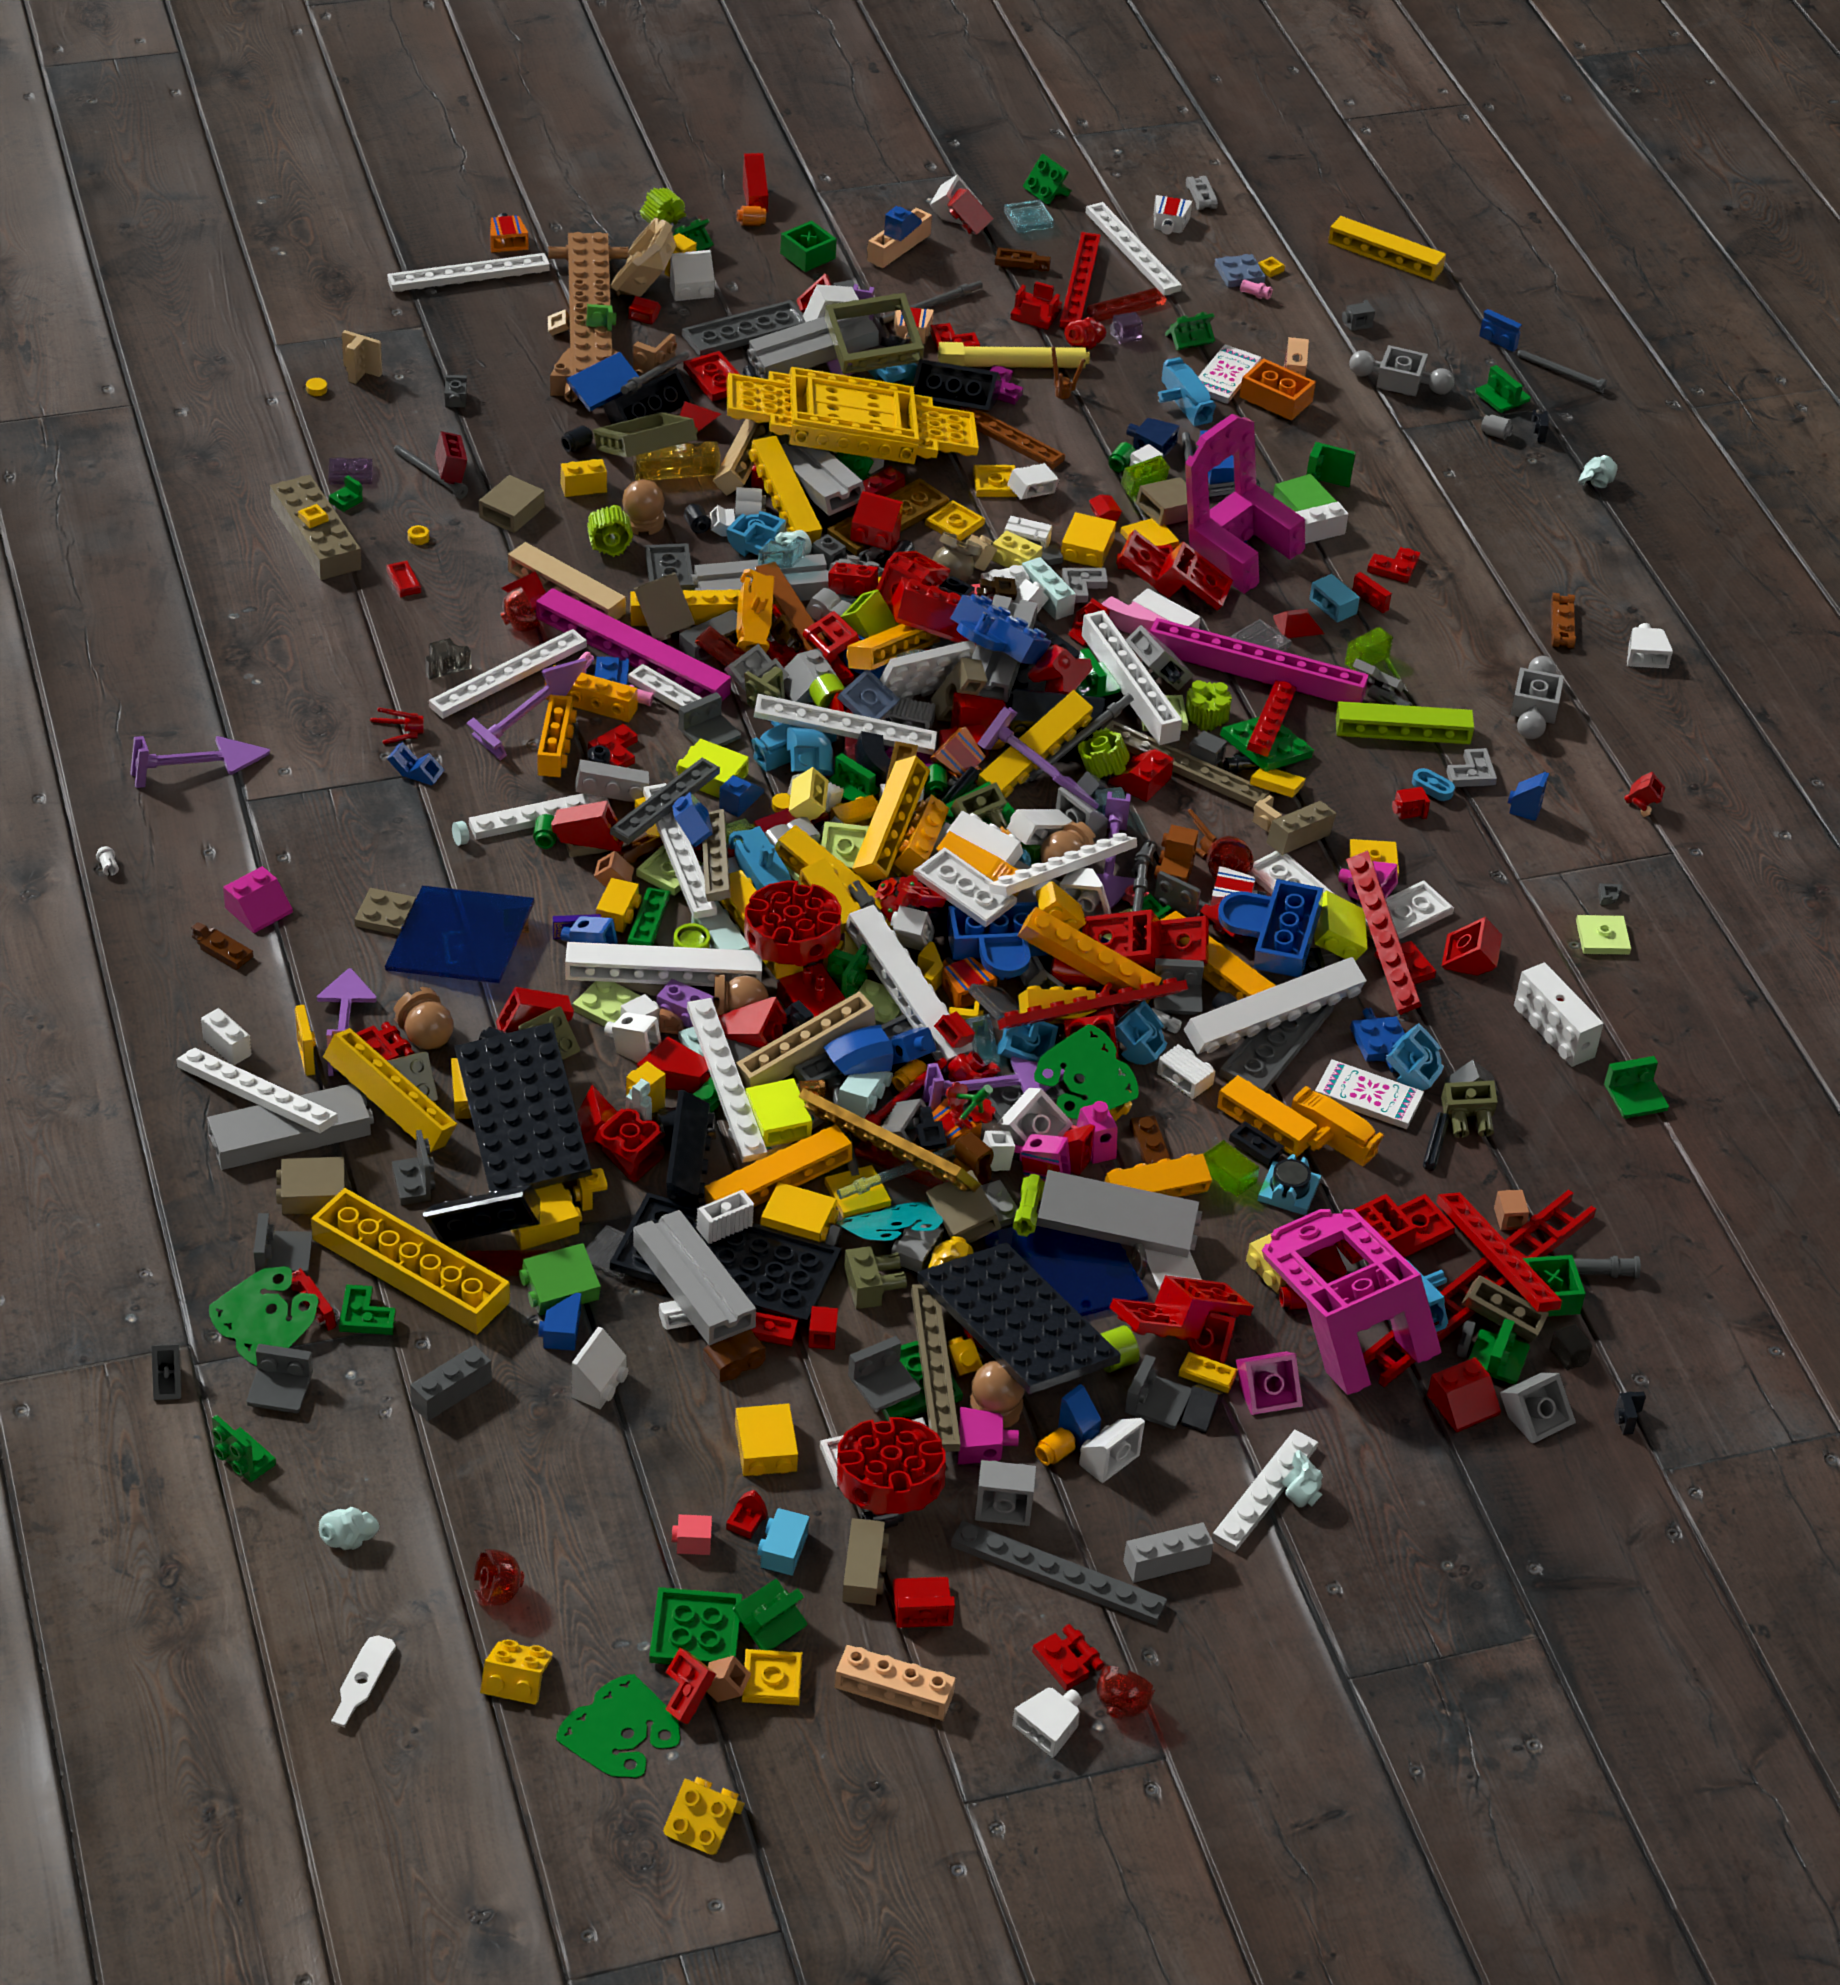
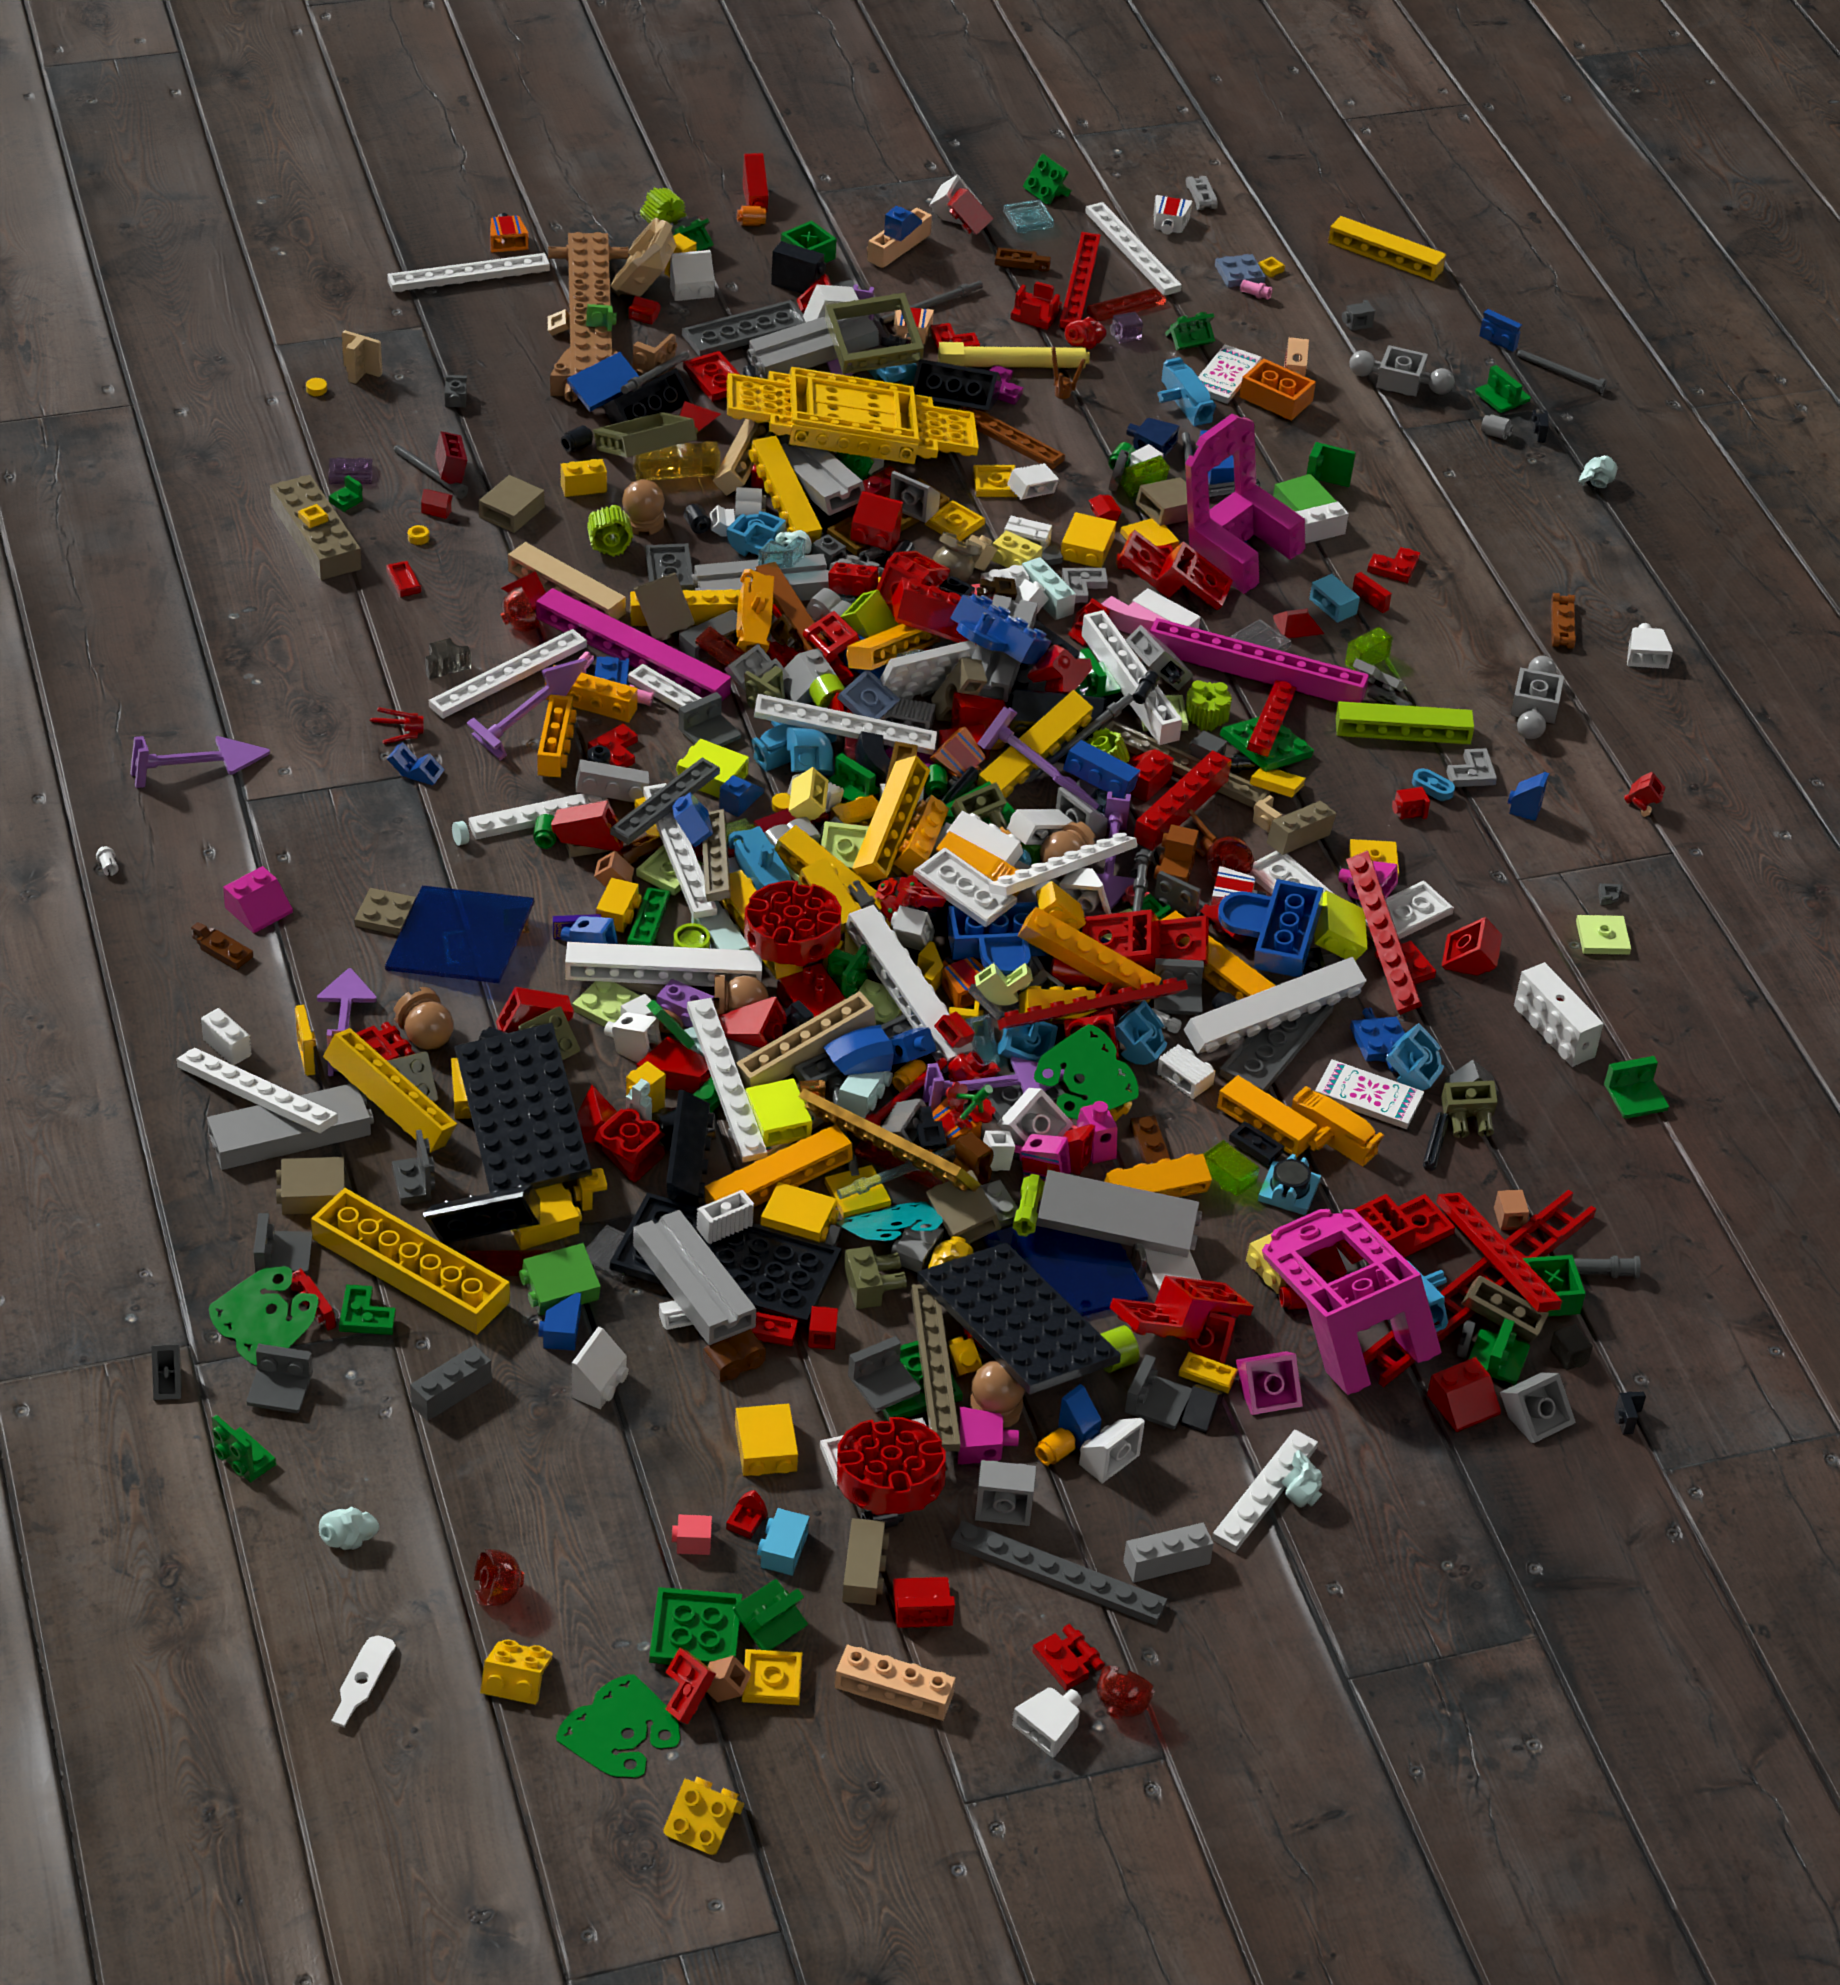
(436, 503): none -> red piece
(670, 1023): none -> green tile
(796, 267): none -> black brick
(918, 498): none -> light grey slope
(1001, 988): none -> yellowish green brick
(1101, 769): none -> blue brick
(1118, 471): none -> dark grey tile
(1146, 685): none -> black pin
(1186, 794): none -> red brick

